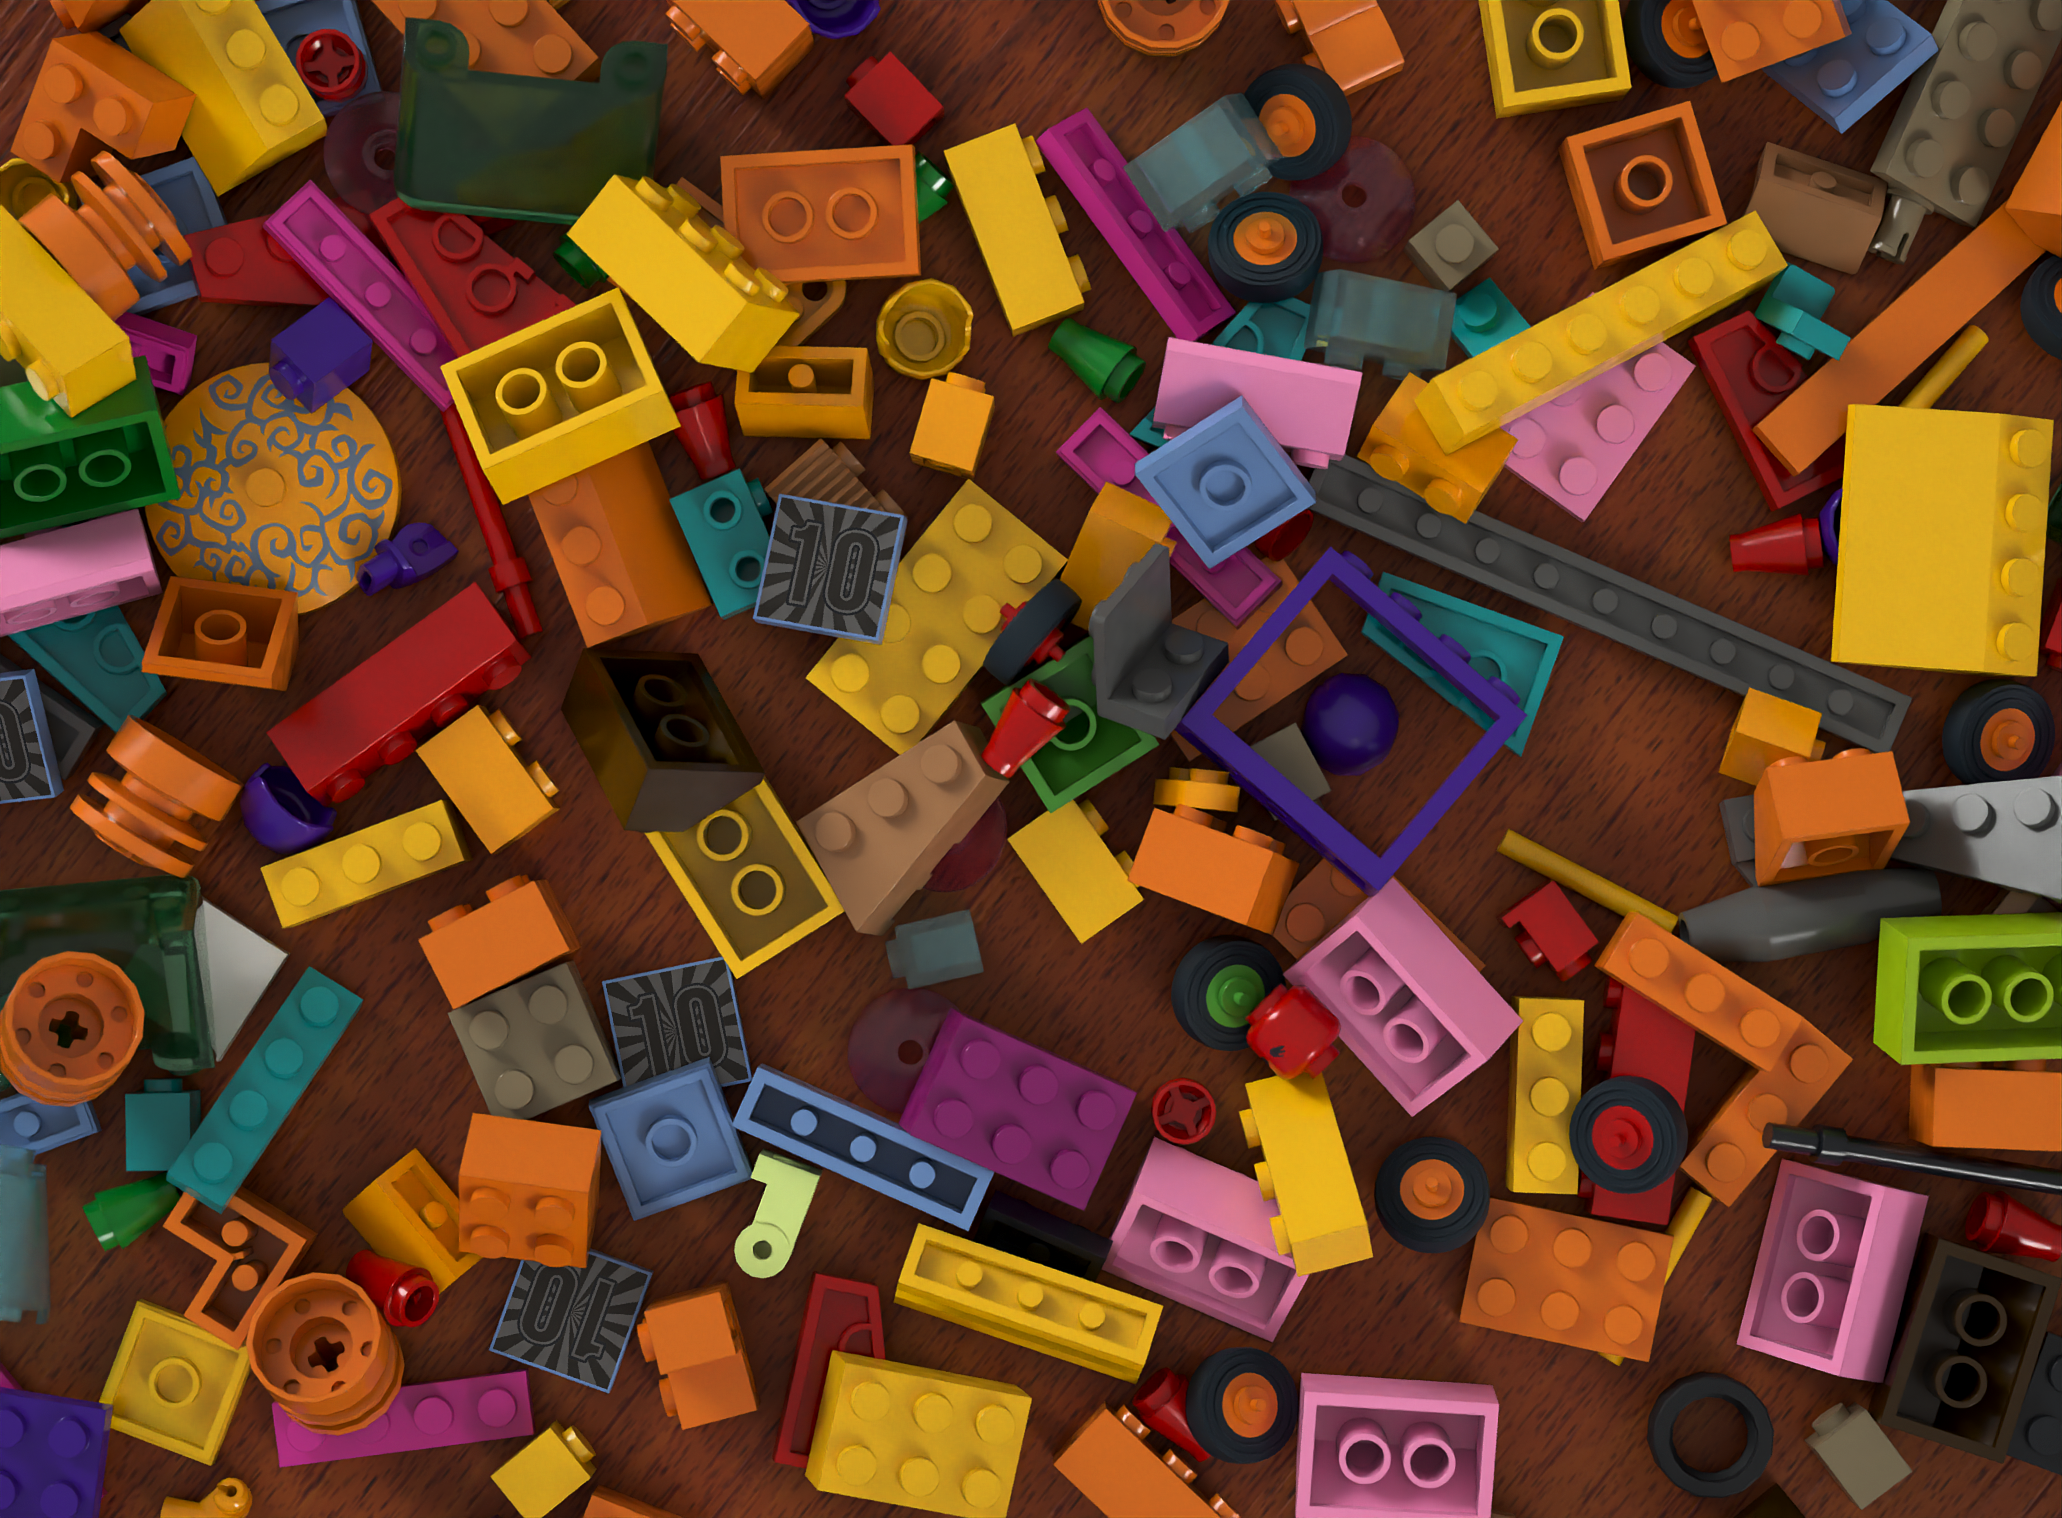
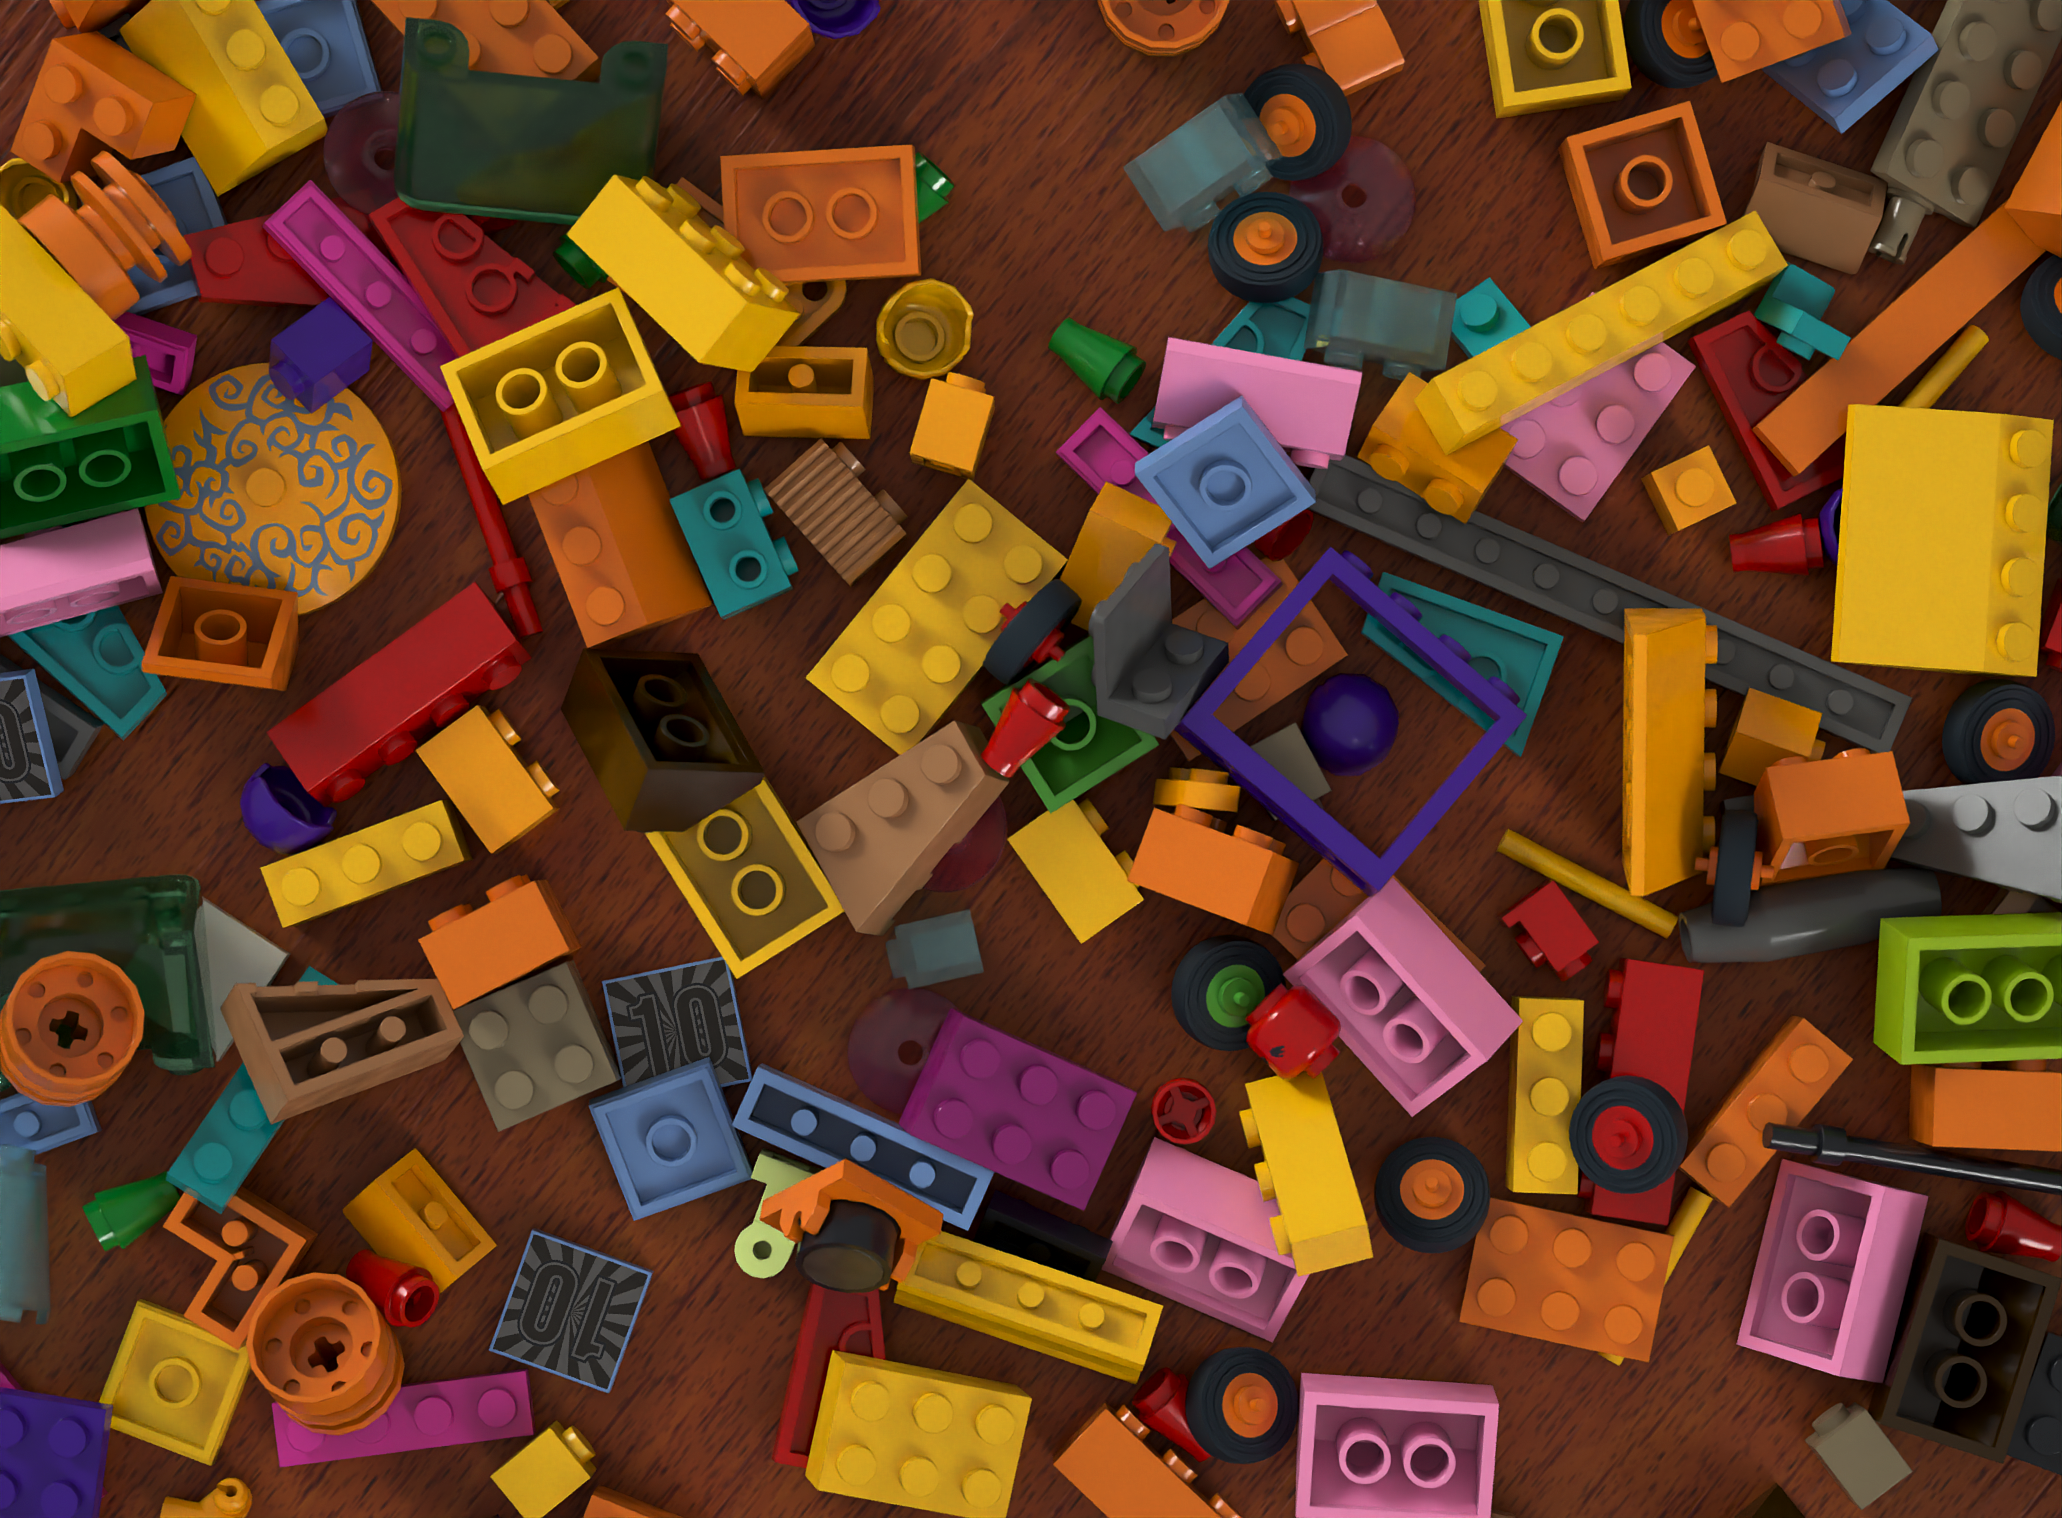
(156, 797): orange wheel -> none
(159, 1123): teal brick -> none
(327, 54): red wheel -> none
(336, 1040): none -> medium nougat wedge
(407, 559): dark purple piece -> none
(529, 1190): orange brick -> none
(703, 1354): orange brick -> none
(830, 569): tile -> none
(851, 1227): none -> piece
(892, 101): red brick -> none
(1017, 228): yellow brick -> none
(1154, 258): dark pink plate -> none
(1450, 248): dark tan brick -> none
(1665, 745): none -> light orange slope
(1688, 490): none -> light orange brick
(1699, 991): orange brick -> none
(1734, 868): none -> black wheel
(1744, 1470): black tyre -> none

